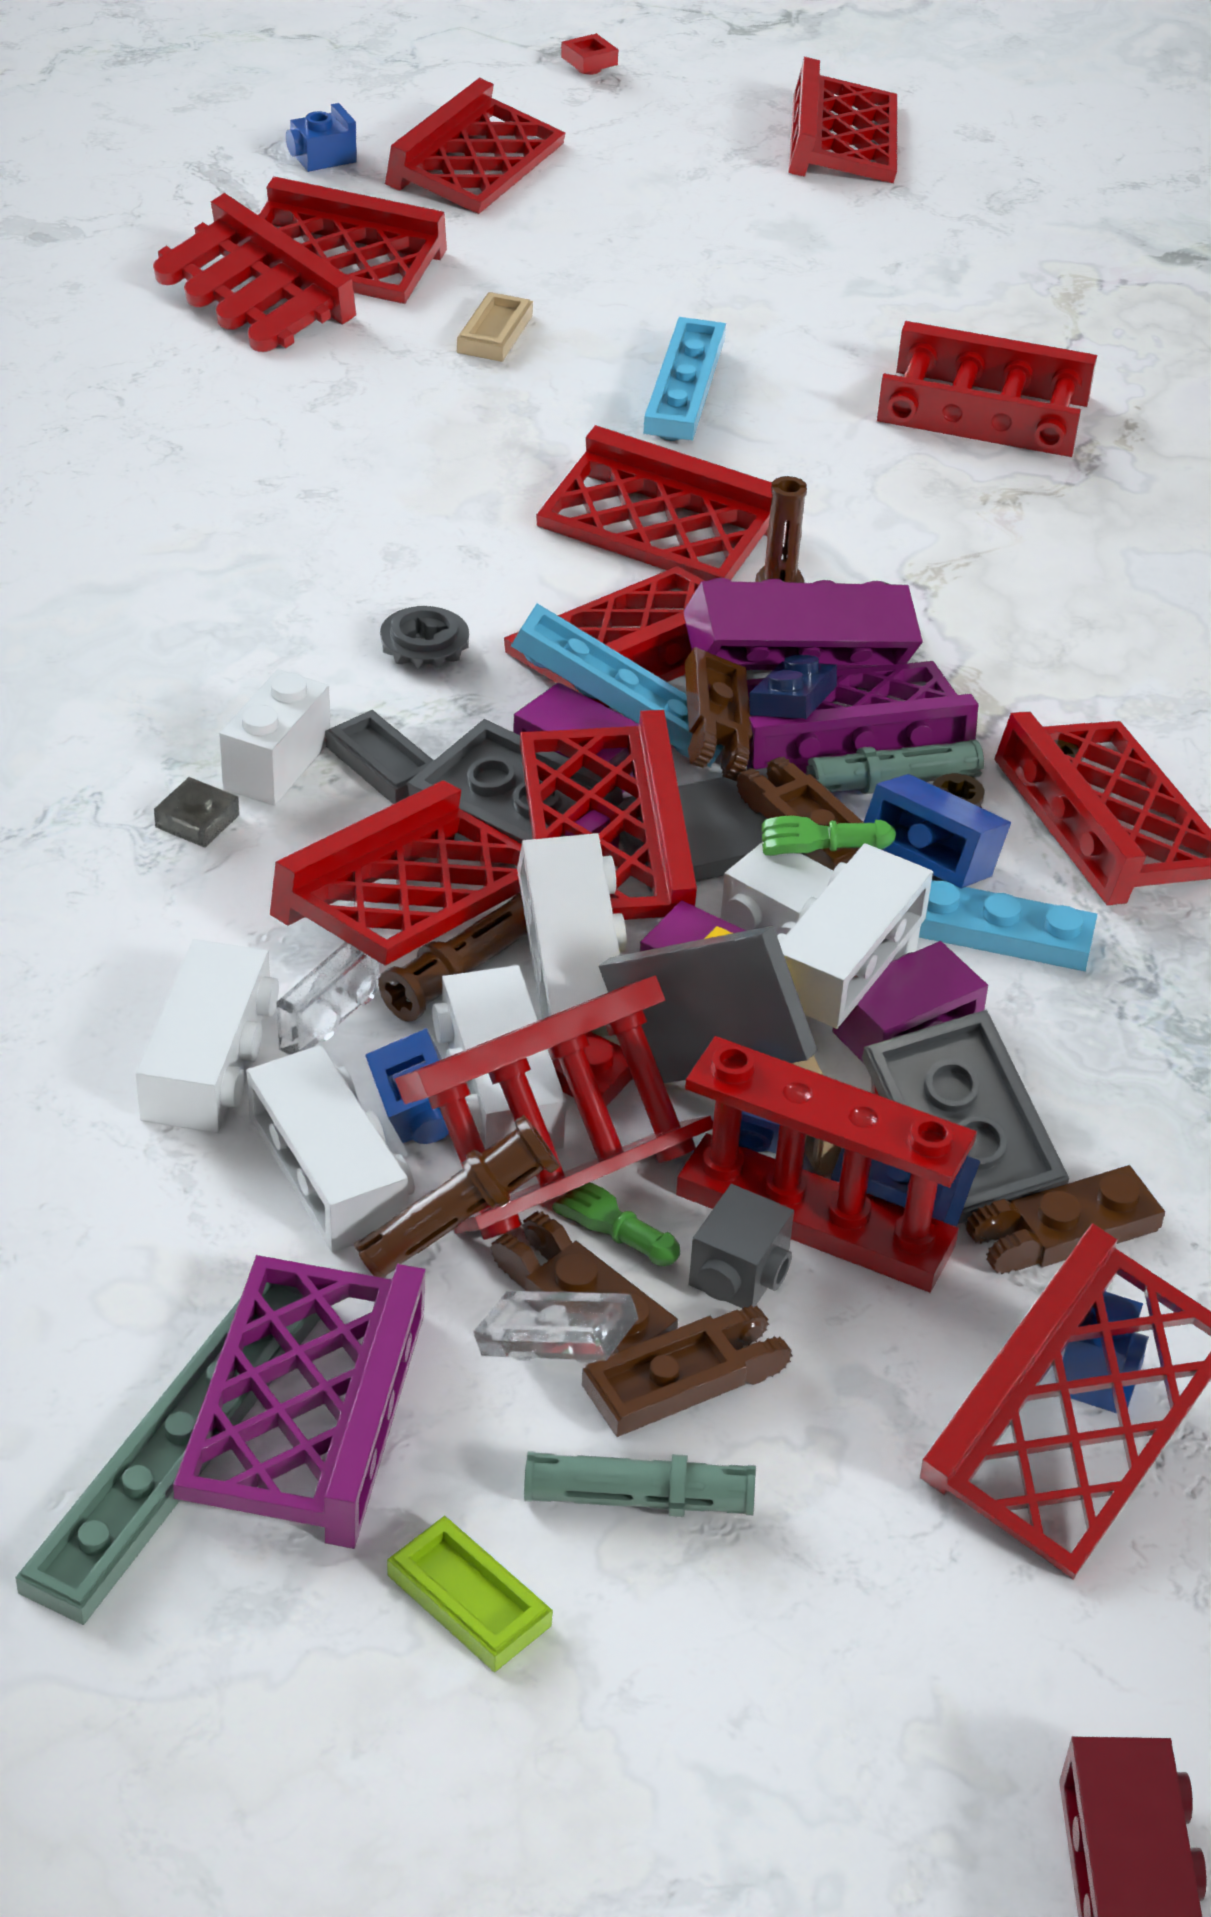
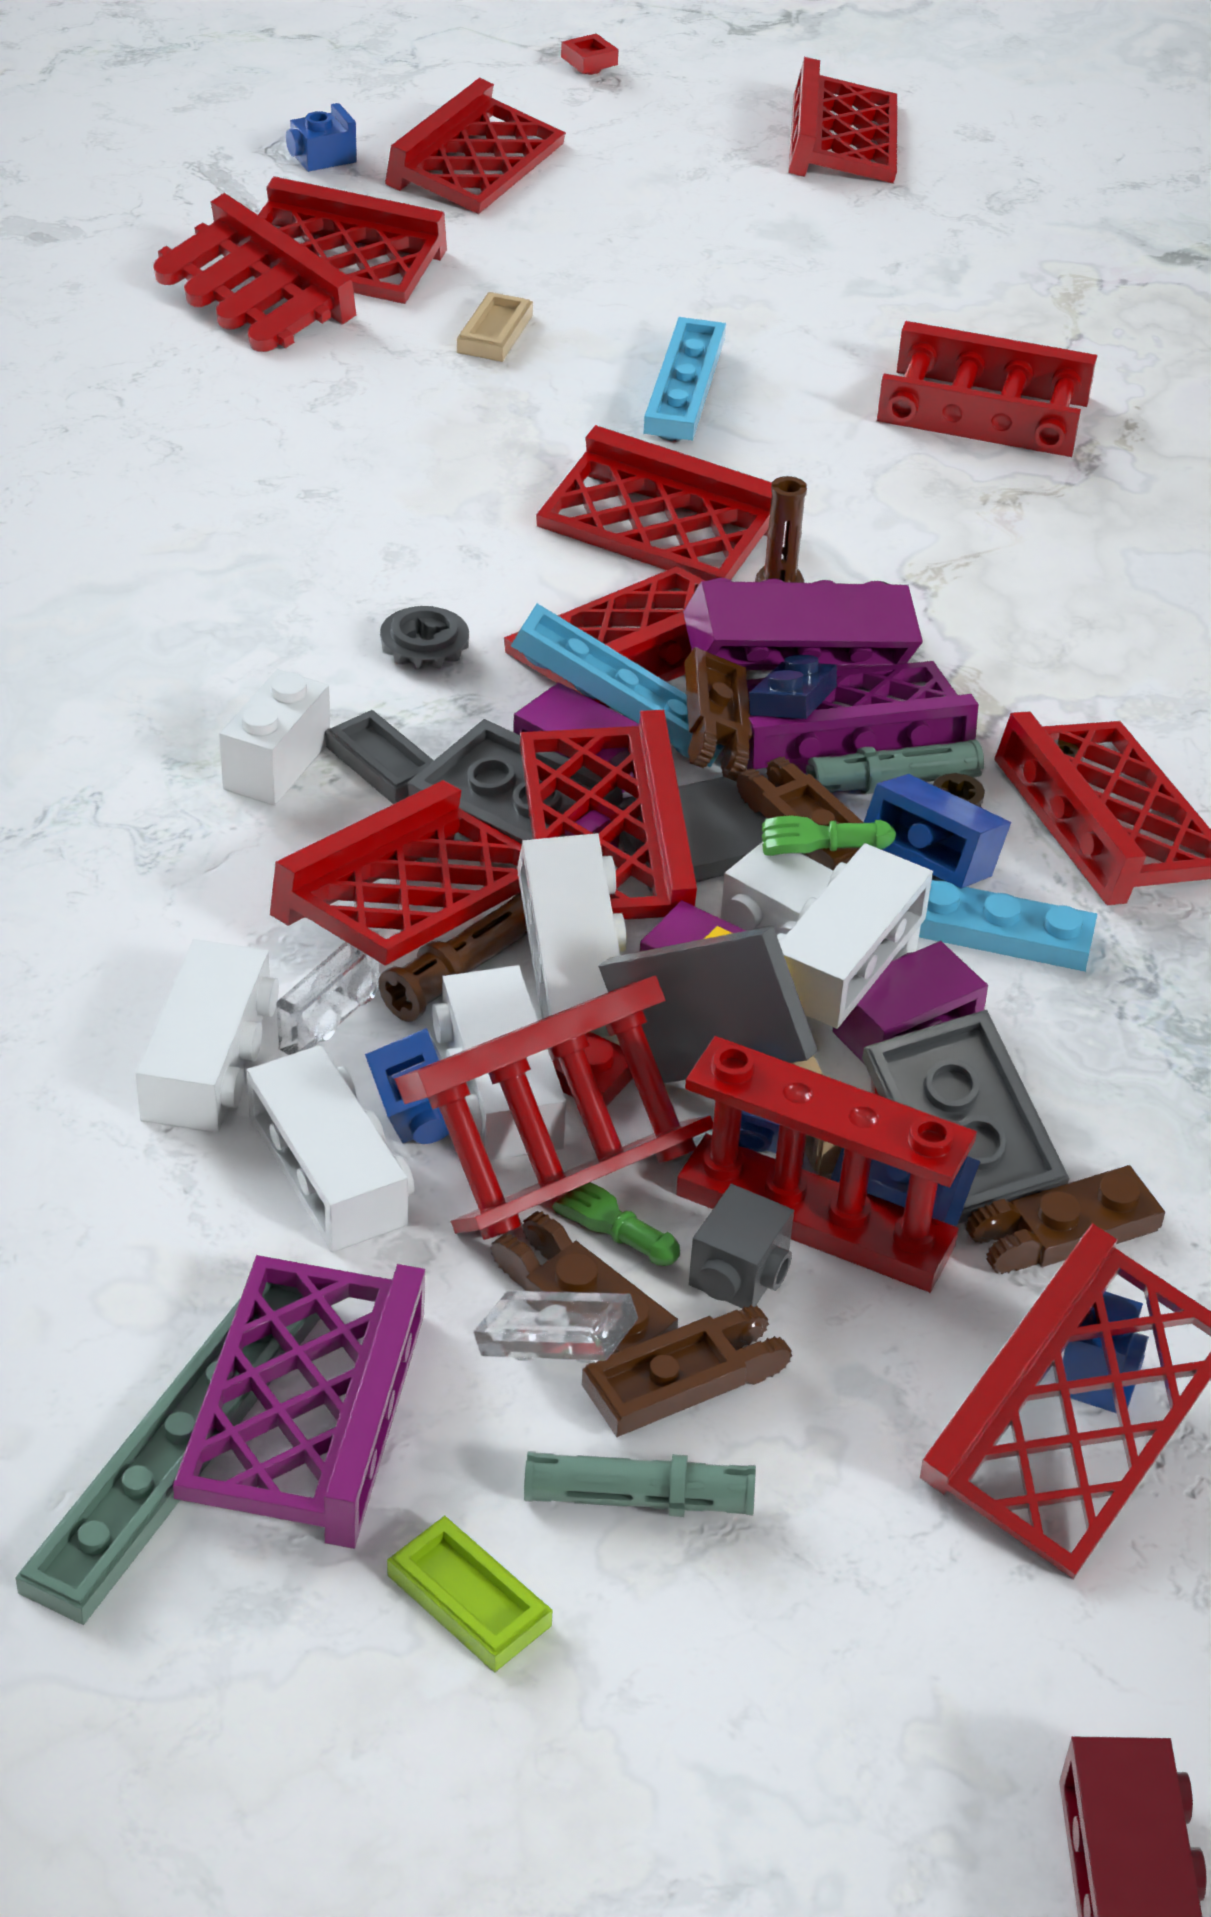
(196, 812): clear smoke plate -> none
(483, 1182): reddish brown pin -> none

